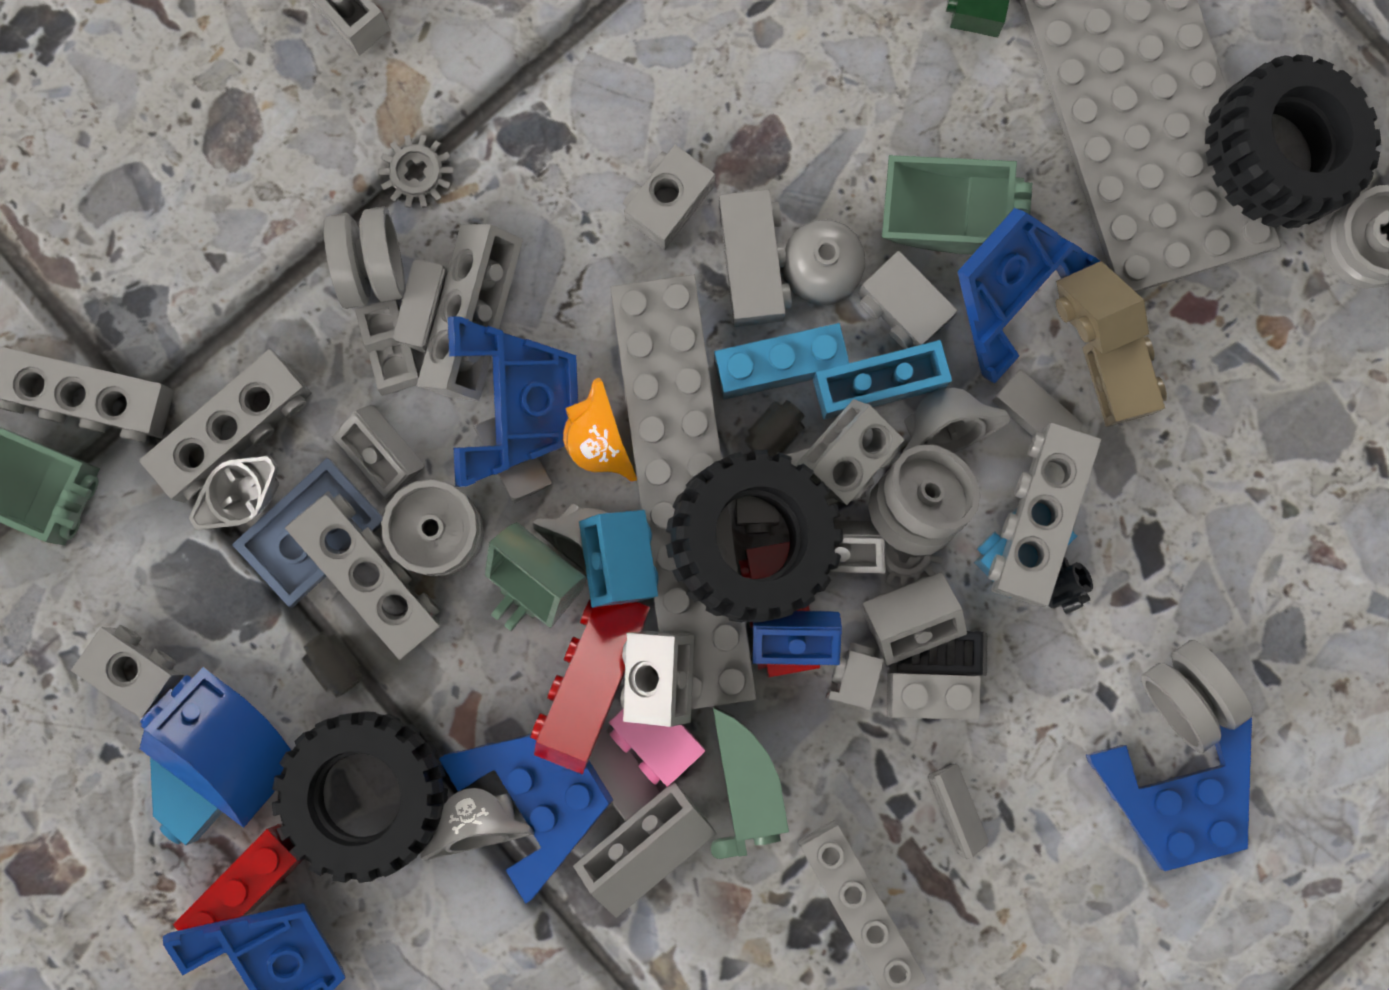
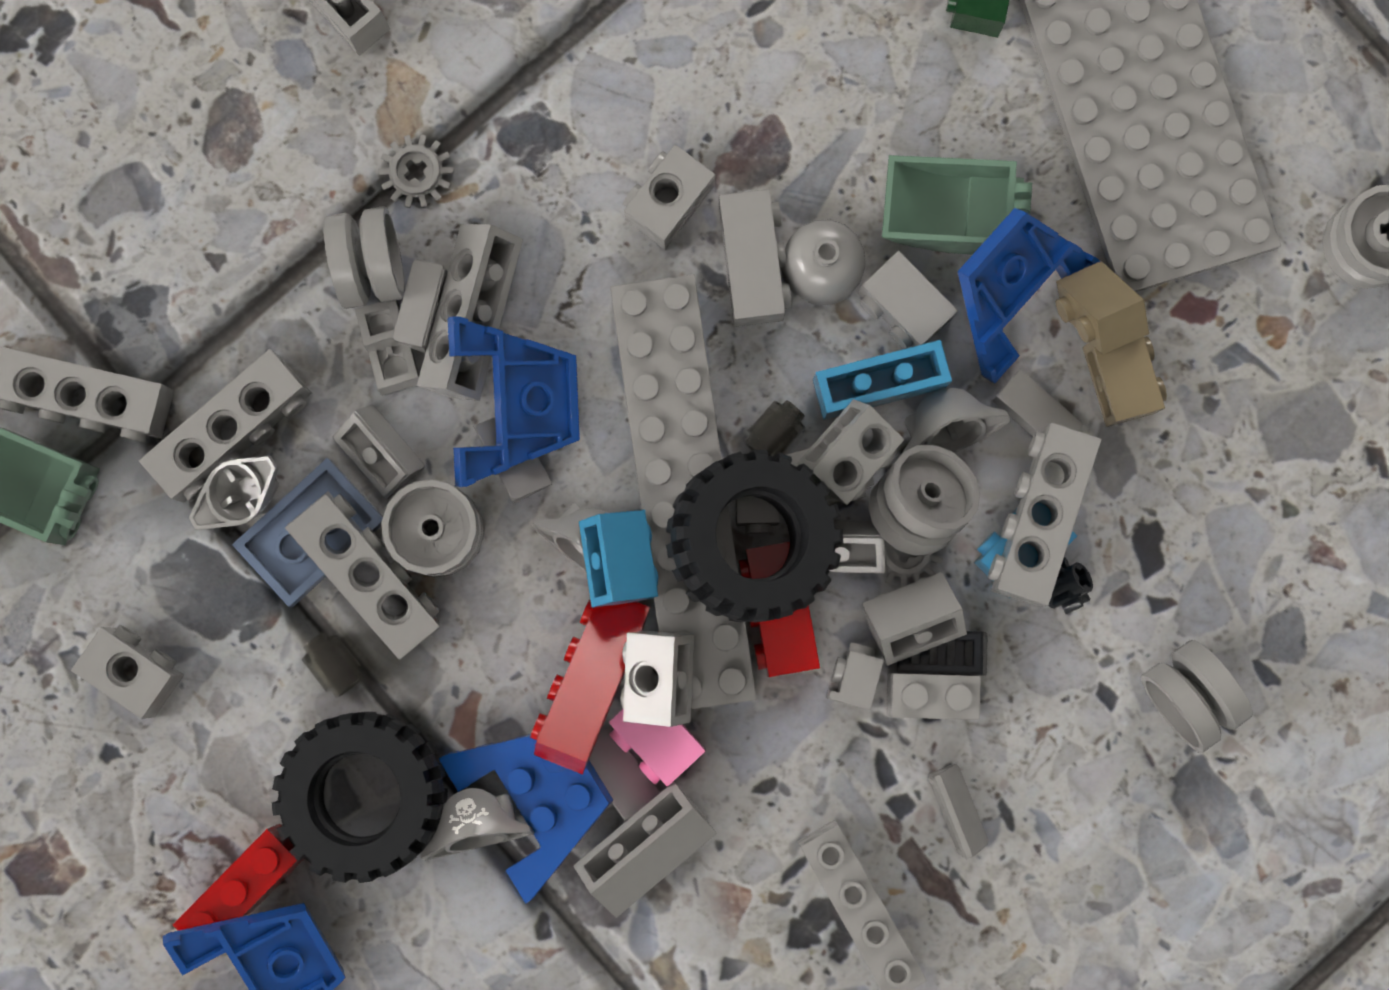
(179, 808): dark azure slope -> none
(215, 744): blue piece -> none
(530, 577): sand green piece -> none
(593, 435): light orange hat -> none
(751, 788): sand green piece -> none
(779, 360): dark azure brick -> none
(799, 639): blue slope -> none
(1189, 814): blue wing -> none
(1329, 116): black tyre -> none

